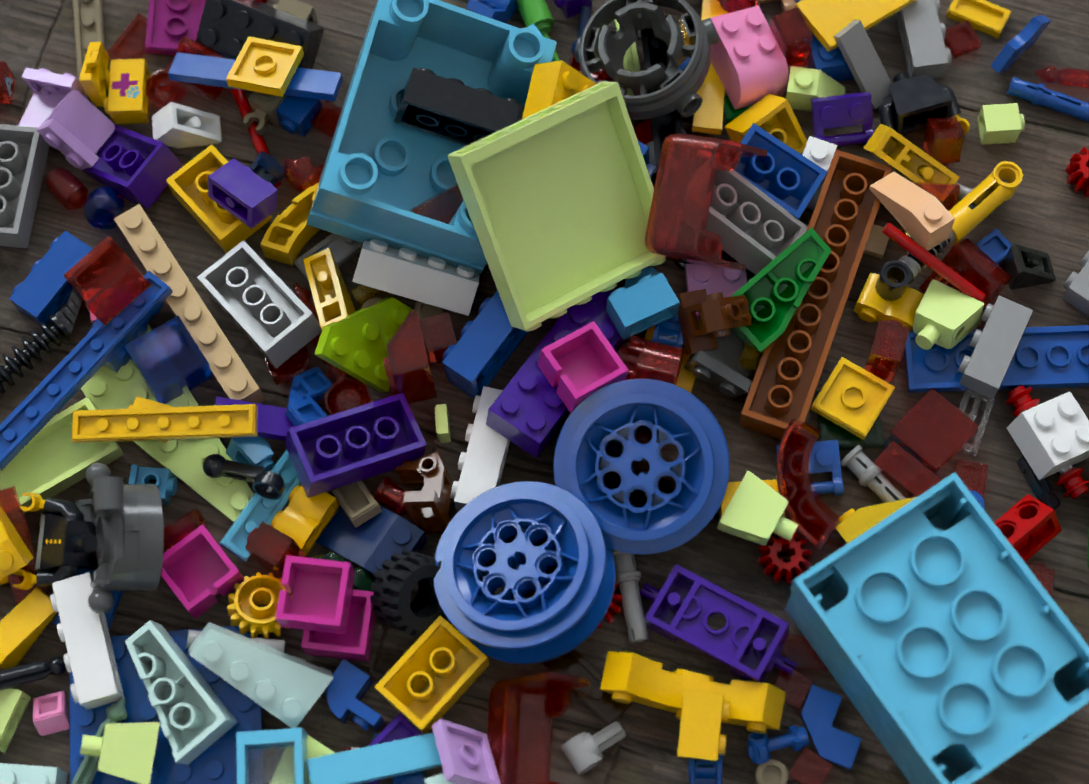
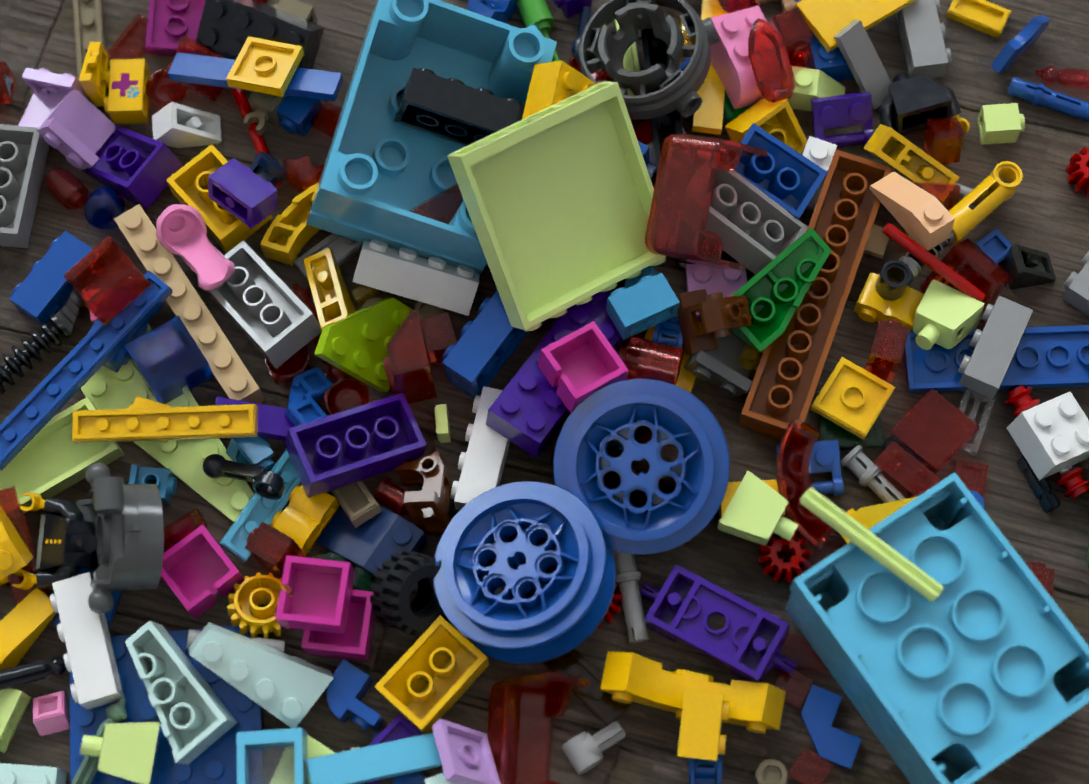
(185, 234): none -> bright pink hair
(760, 745): blue bar -> none
(770, 62): none -> clear red piece
(871, 544): none -> yellowish green axle
(961, 39): clear red tile -> none
(1029, 526): red brick -> none

